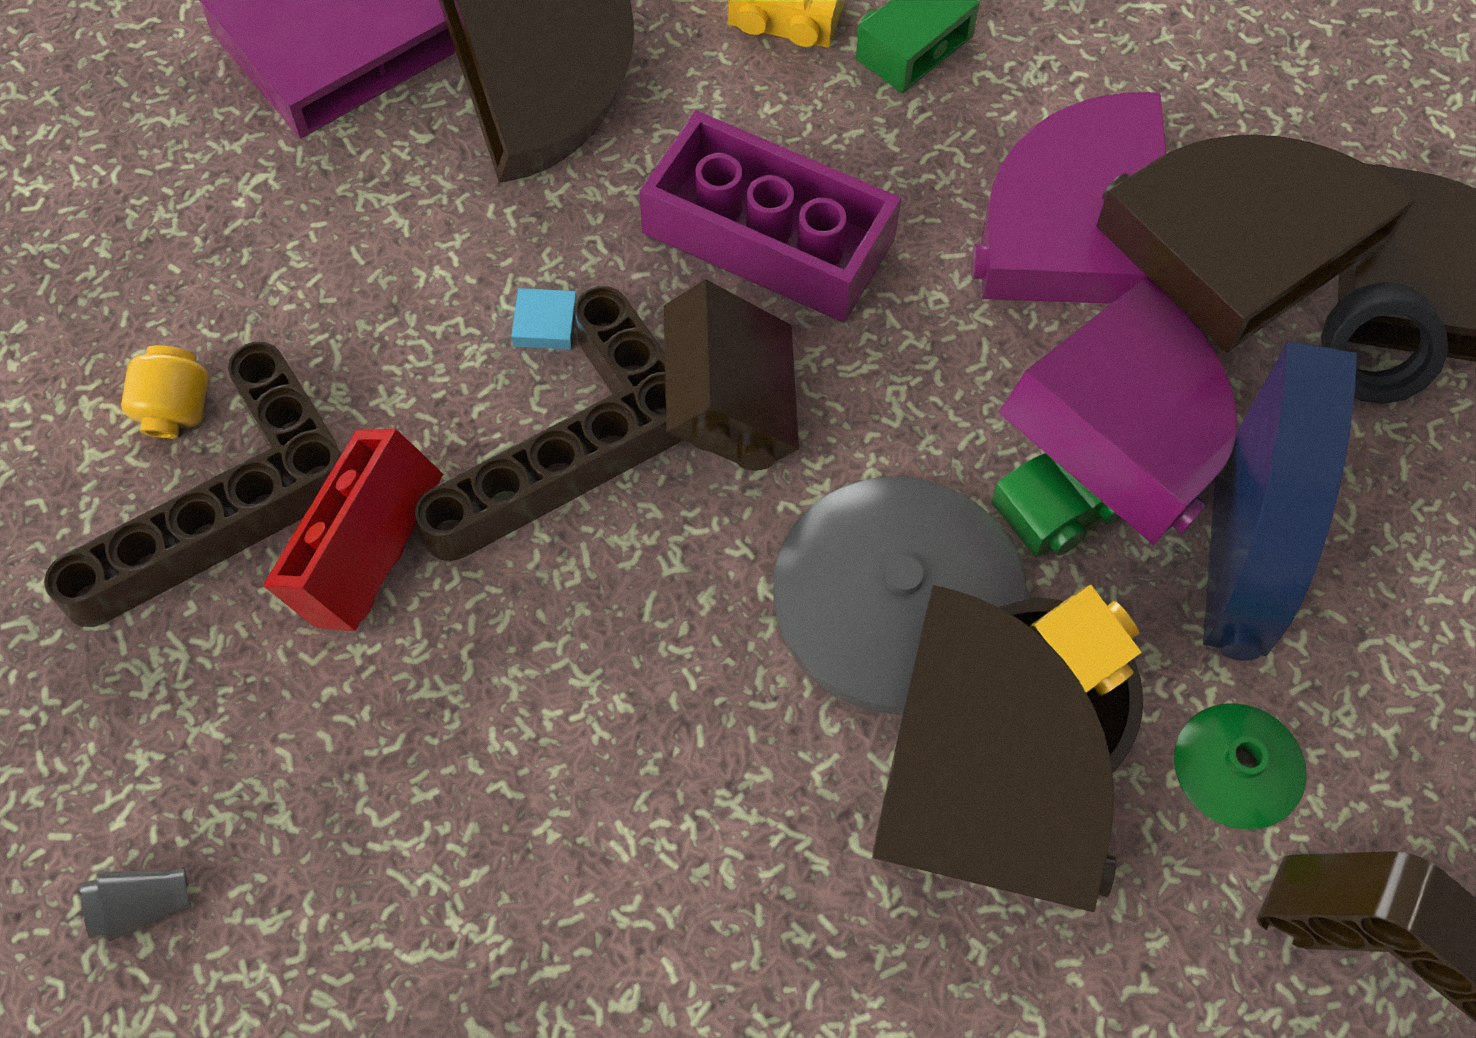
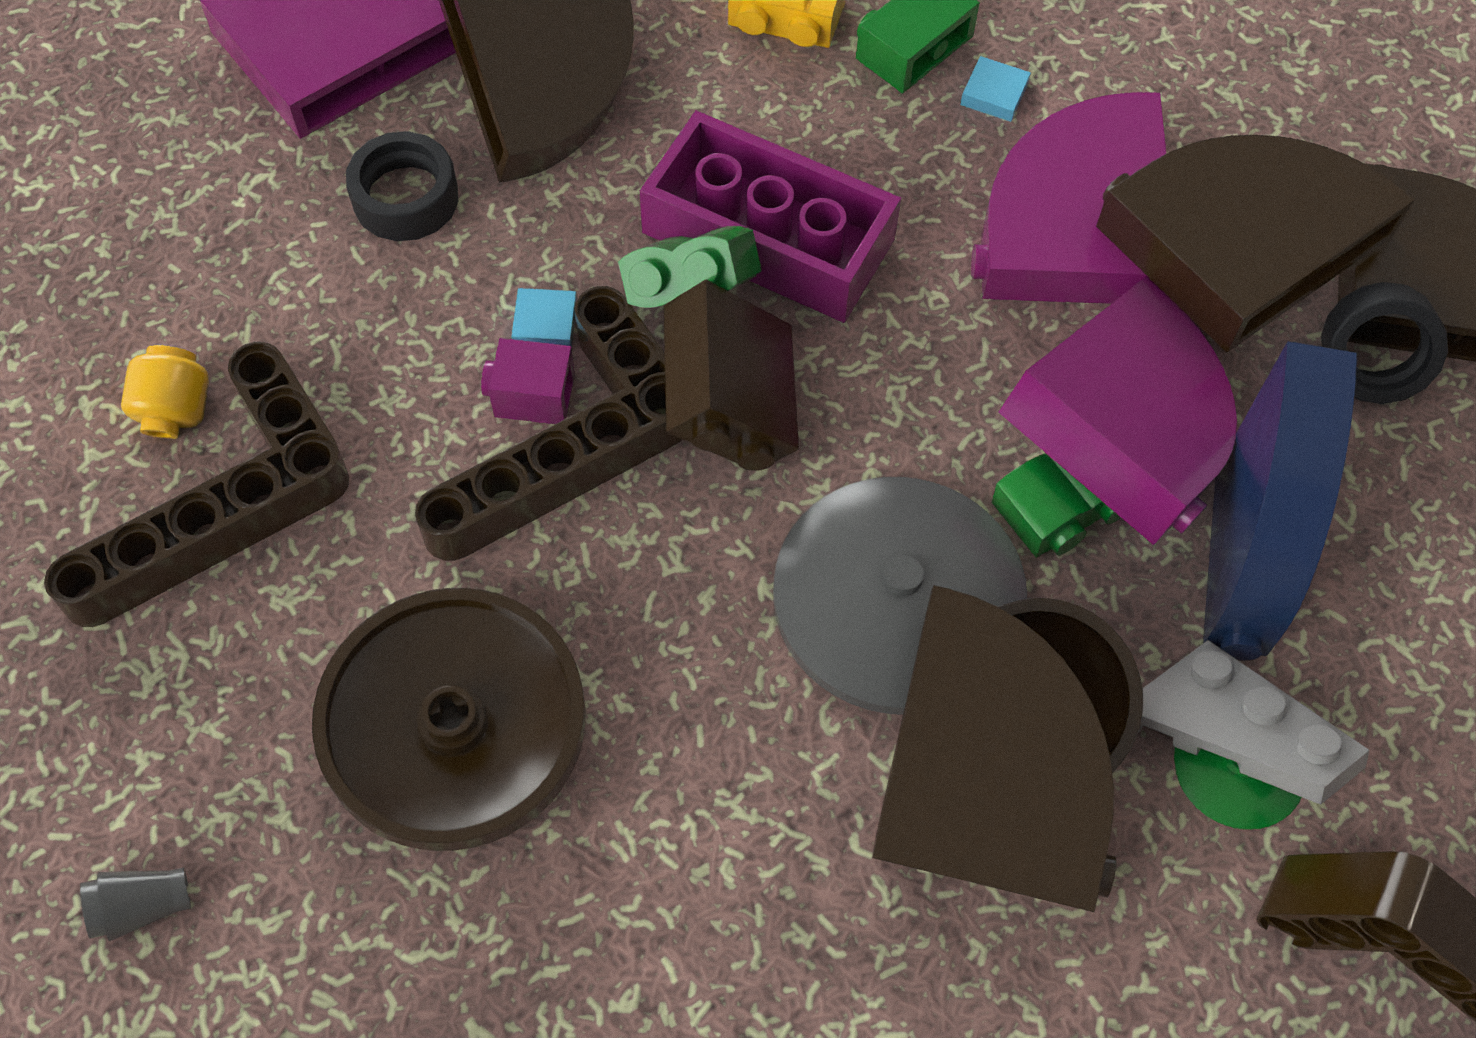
(353, 530): red brick -> none
(410, 219): none -> black tyre
(449, 719): none -> dark brown dish
(529, 381): none -> magenta brick
(678, 263): none -> brick
(995, 88): none -> medium azure tile
(1091, 639): yellow brick -> none
(1239, 715): none -> light grey wing

